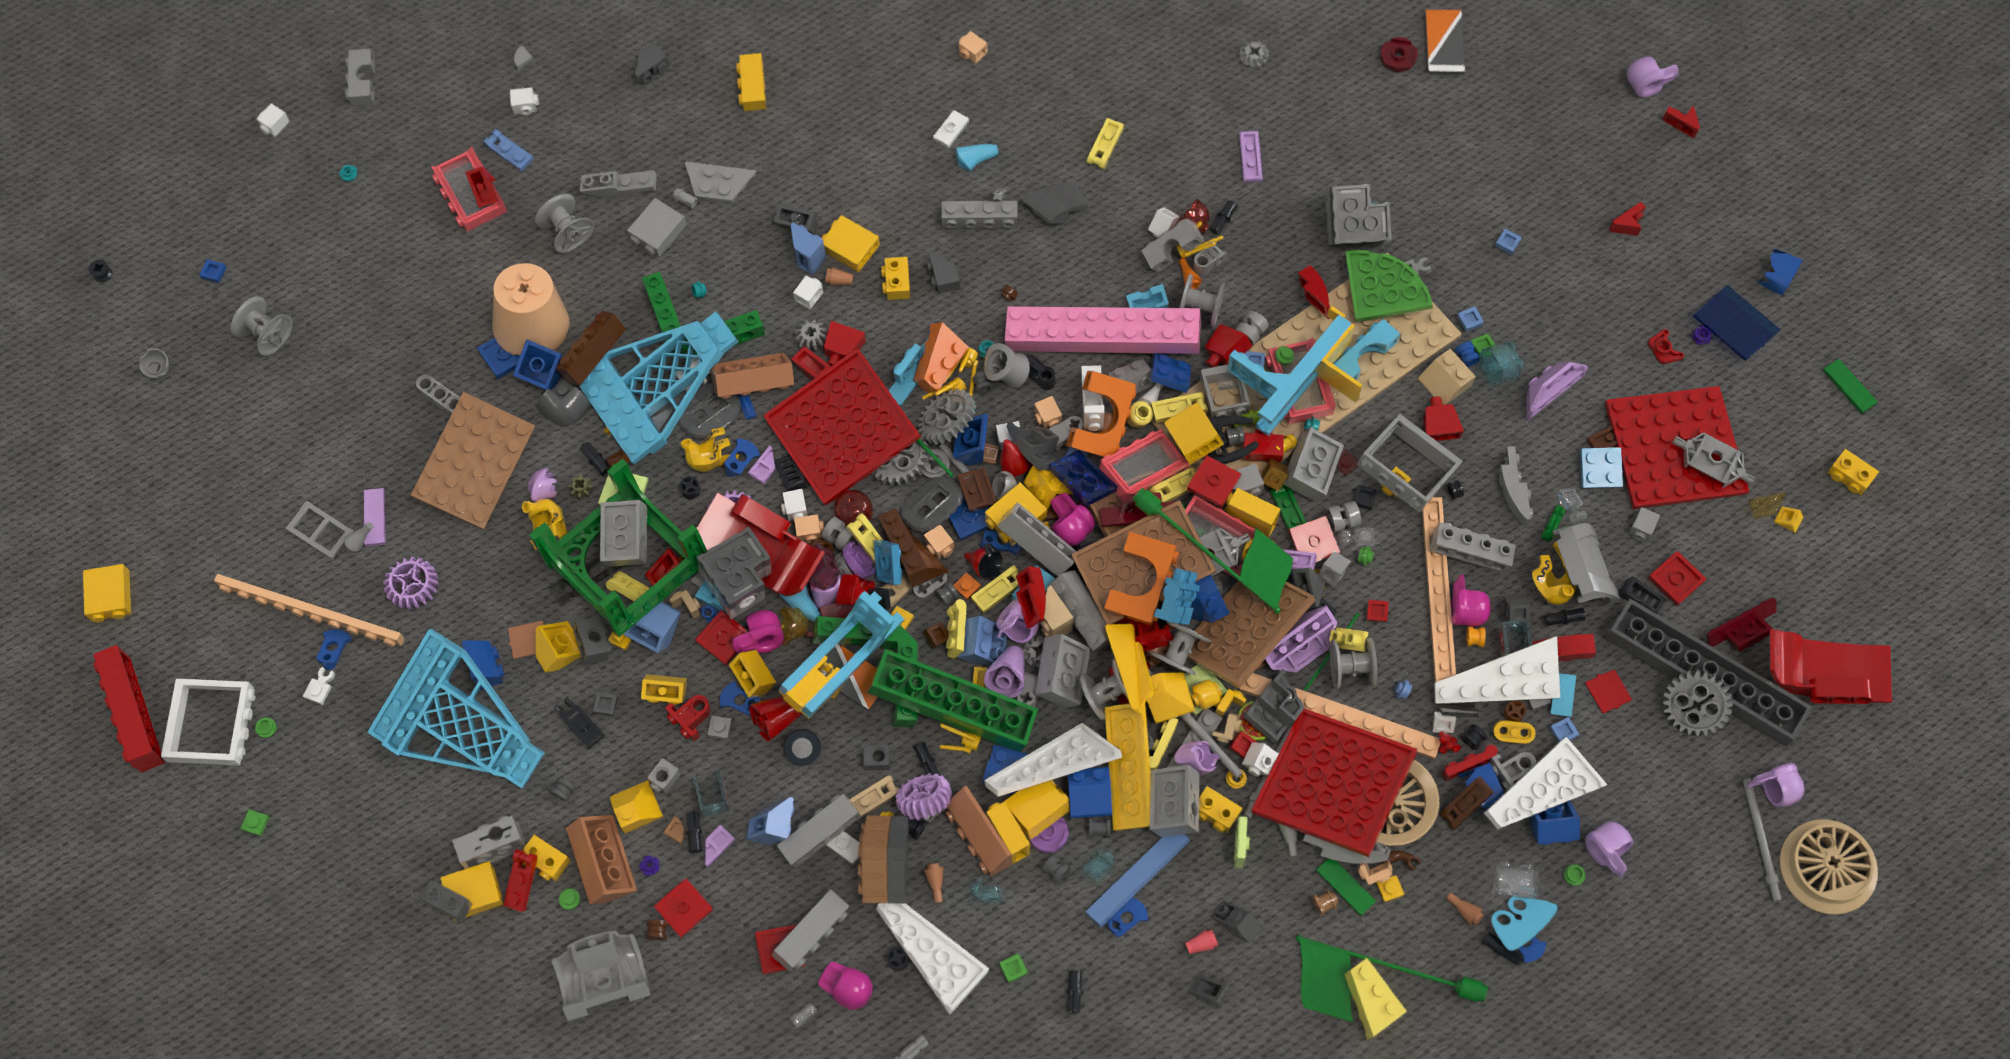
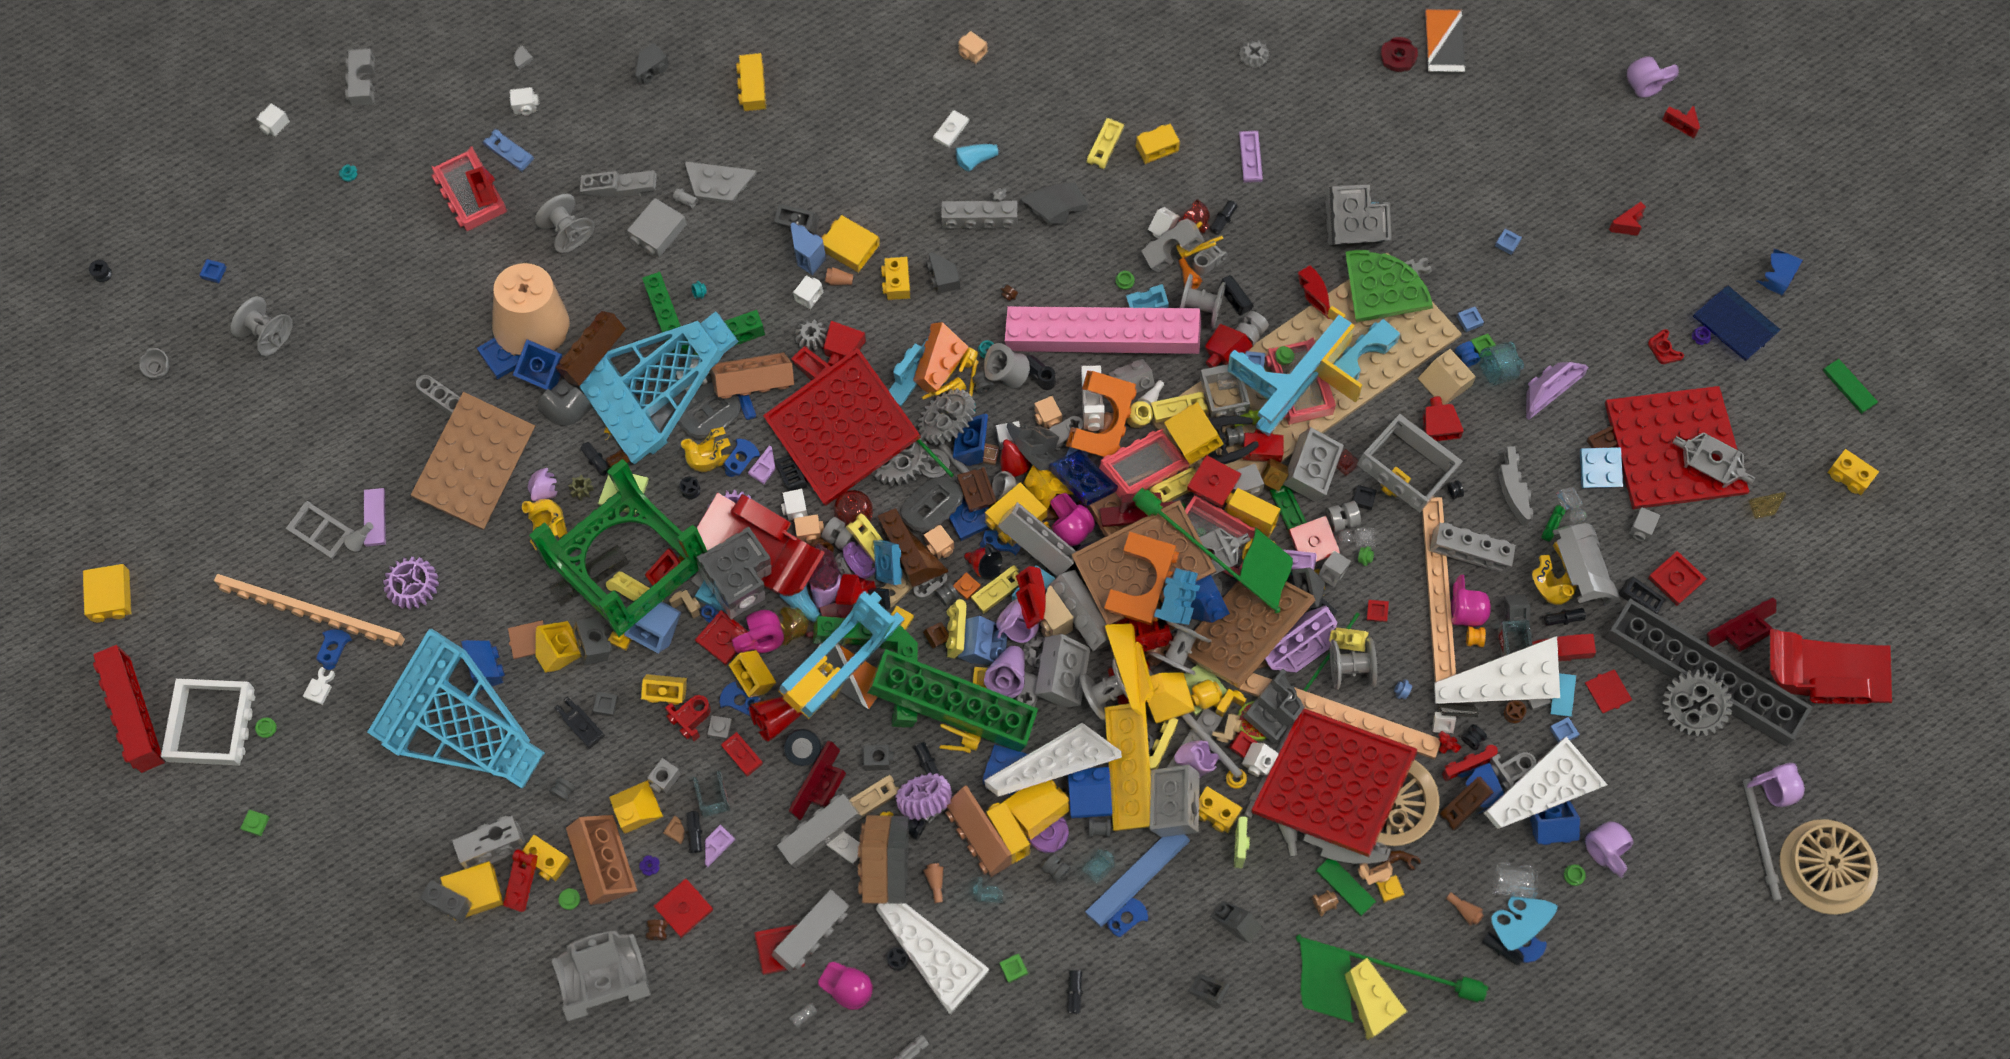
(623, 533): light grey piece -> none
(741, 754): none -> red plate
(772, 823): medium blue slope -> none
(820, 784): none -> dark red bracket
(1125, 280): none -> bright green plate
(1157, 143): none -> yellow brick
(1170, 372): blue plate -> none
(1202, 942): coral cone -> none
(1236, 296): none -> black brick
(1289, 442): yellow pin -> none
(1312, 422): teal plate -> none
(1513, 731): yellow plate -> none
(1789, 518): yellow slope -> none

